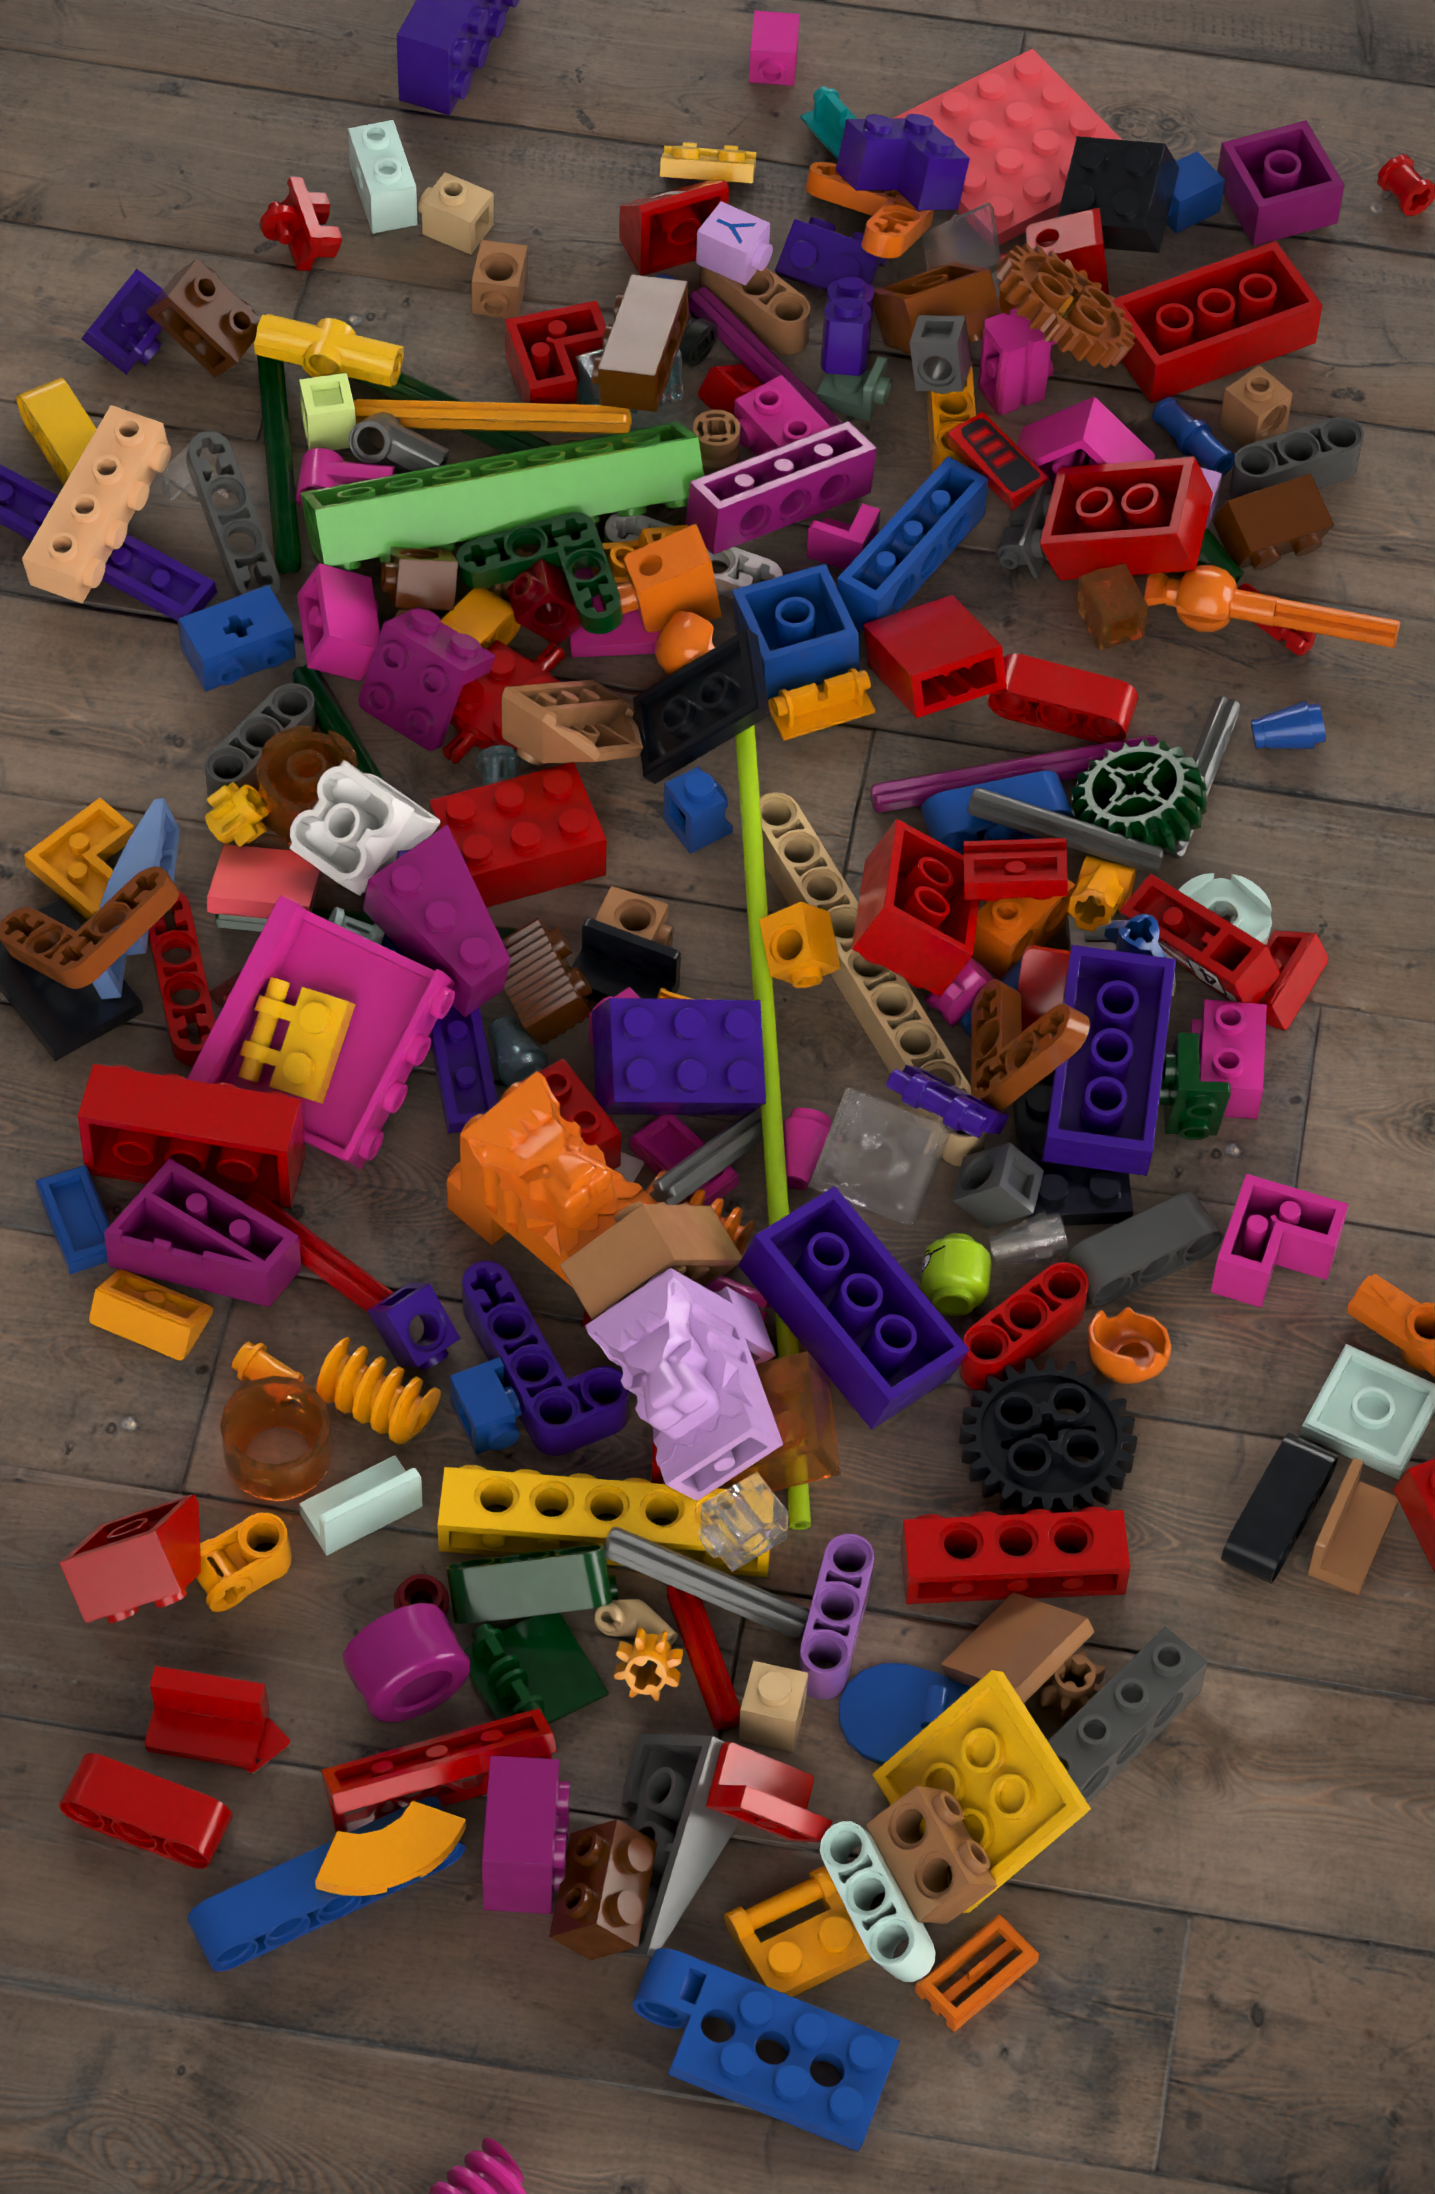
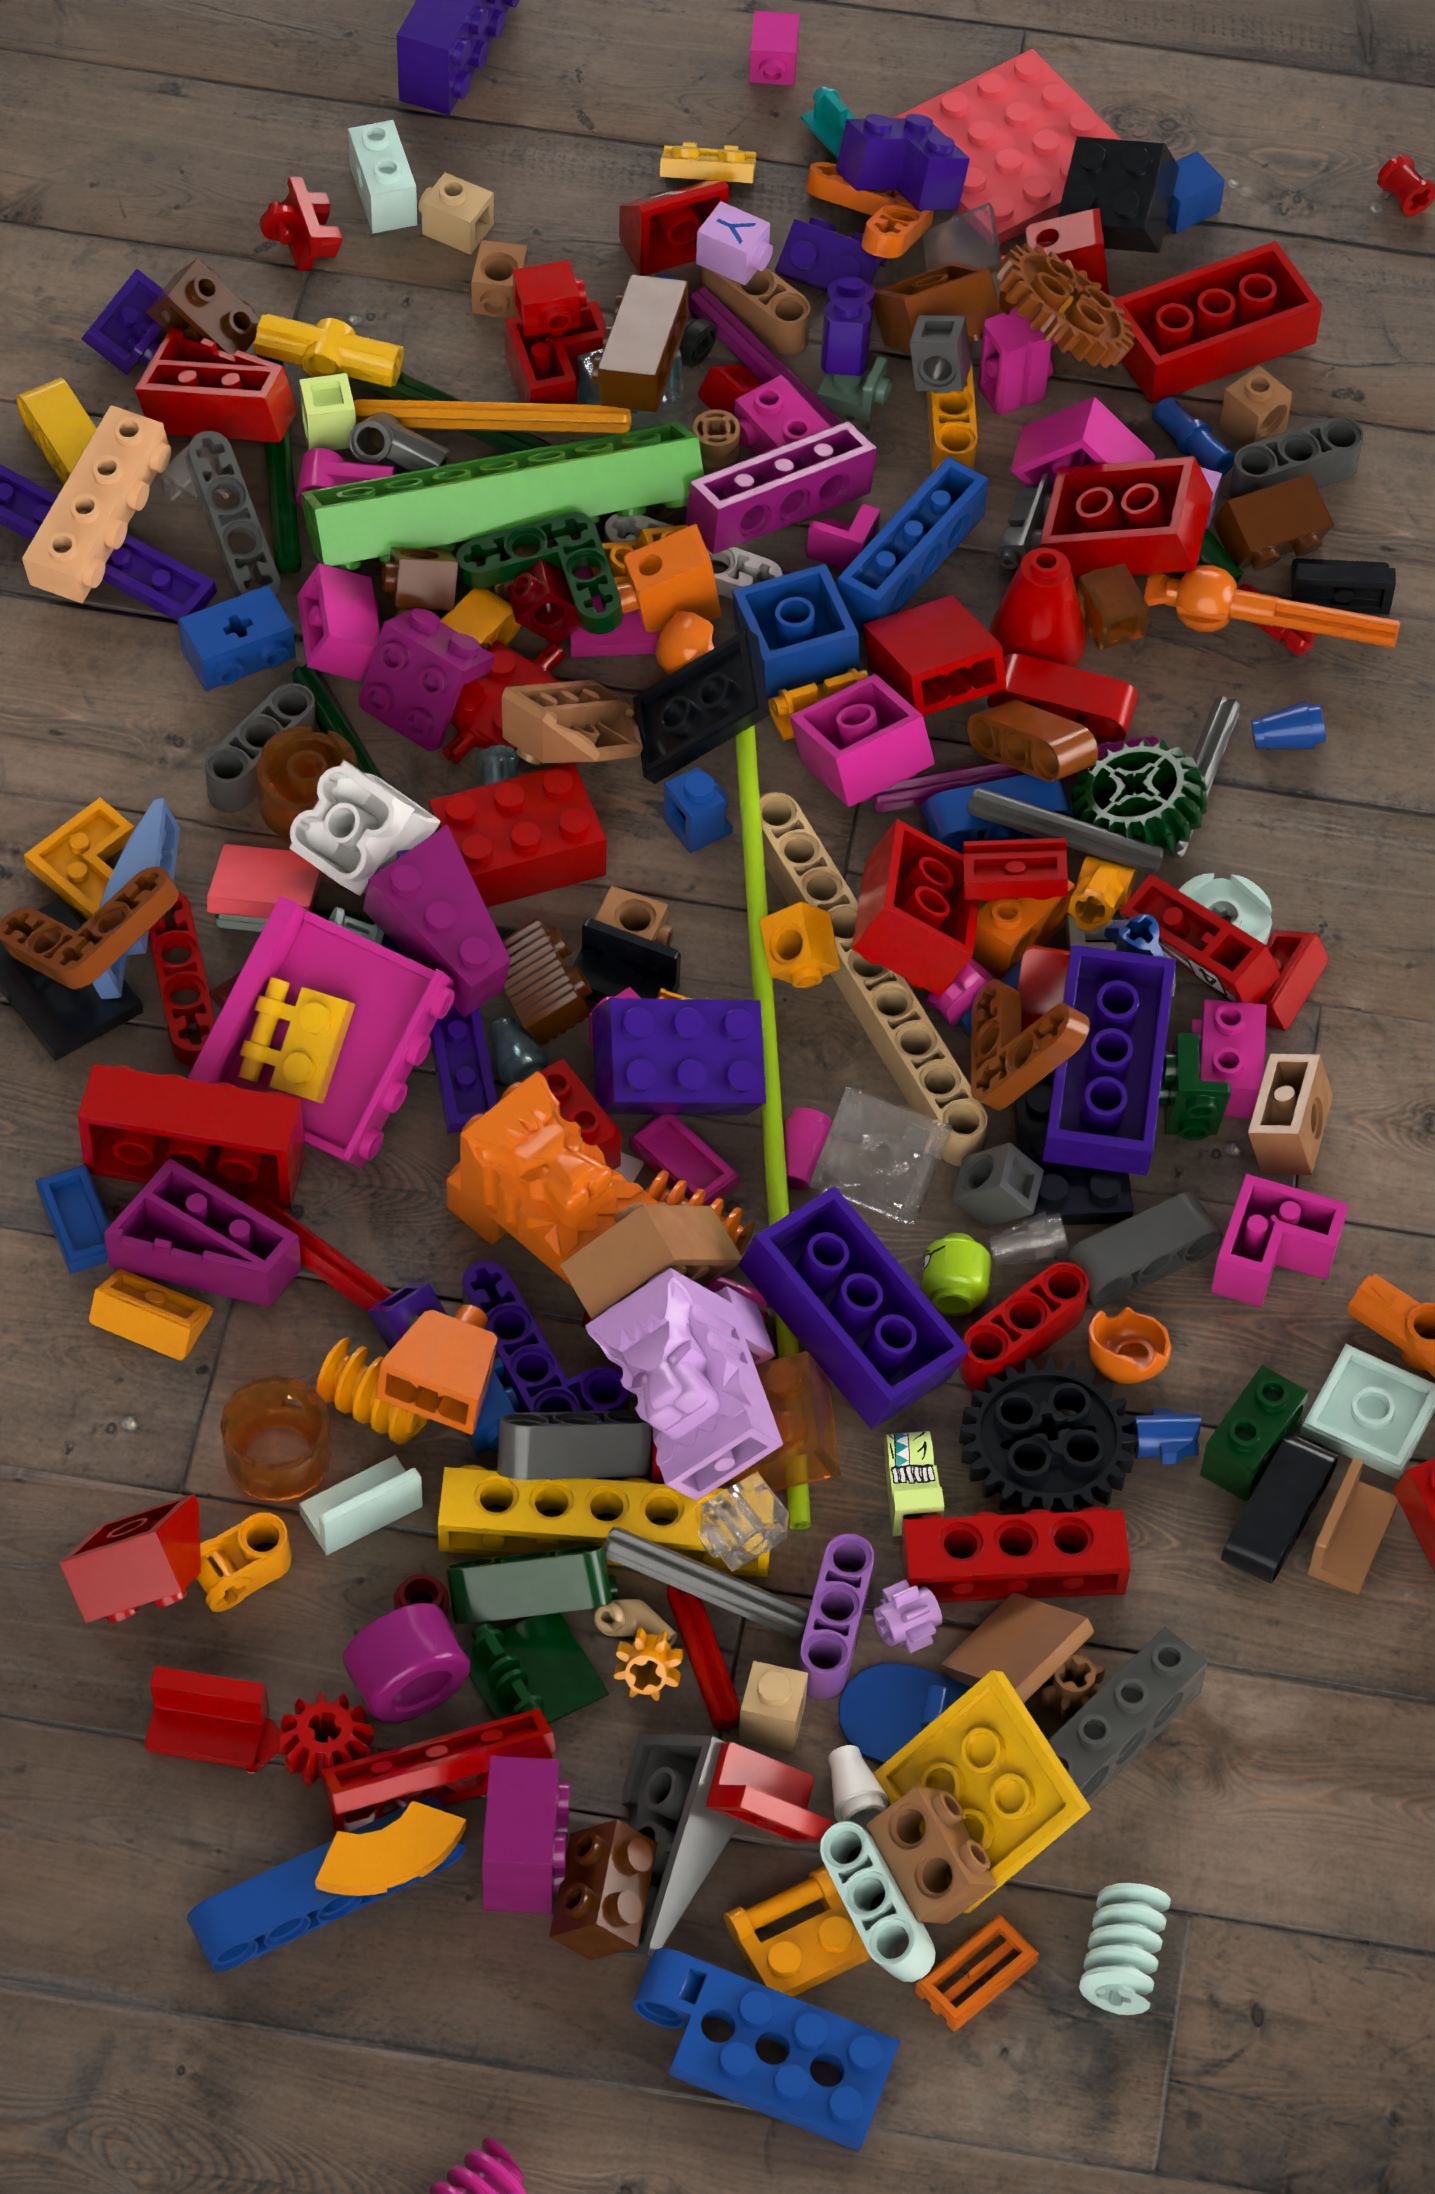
(145, 1810): red beam -> none
(204, 389): none -> red wedge
(236, 814): yellow gear -> none
(255, 1363): light orange pin -> none
(318, 1722): none -> red gear
(441, 1368): none -> orange torso
(548, 298): none -> red brick
(574, 1445): none -> dark grey beam
(708, 1160): dark grey axle -> none
(855, 1789): none -> white cone
(862, 740): none -> dark pink brick
(907, 1616): none -> lavender gear
(911, 1477): none -> yellowish green leg
(951, 1103): dark purple plate -> none
(998, 458): slope -> none
(1032, 740): none -> dark orange beam
(1041, 611): none -> red cone
(1123, 1947): none -> light aqua piece
(1167, 1435): none -> blue piece
(1253, 1432): none -> dark green brick
(1280, 183): magenta brick -> none
(1290, 1114): none -> medium nougat brick
(1344, 584): none -> black panel

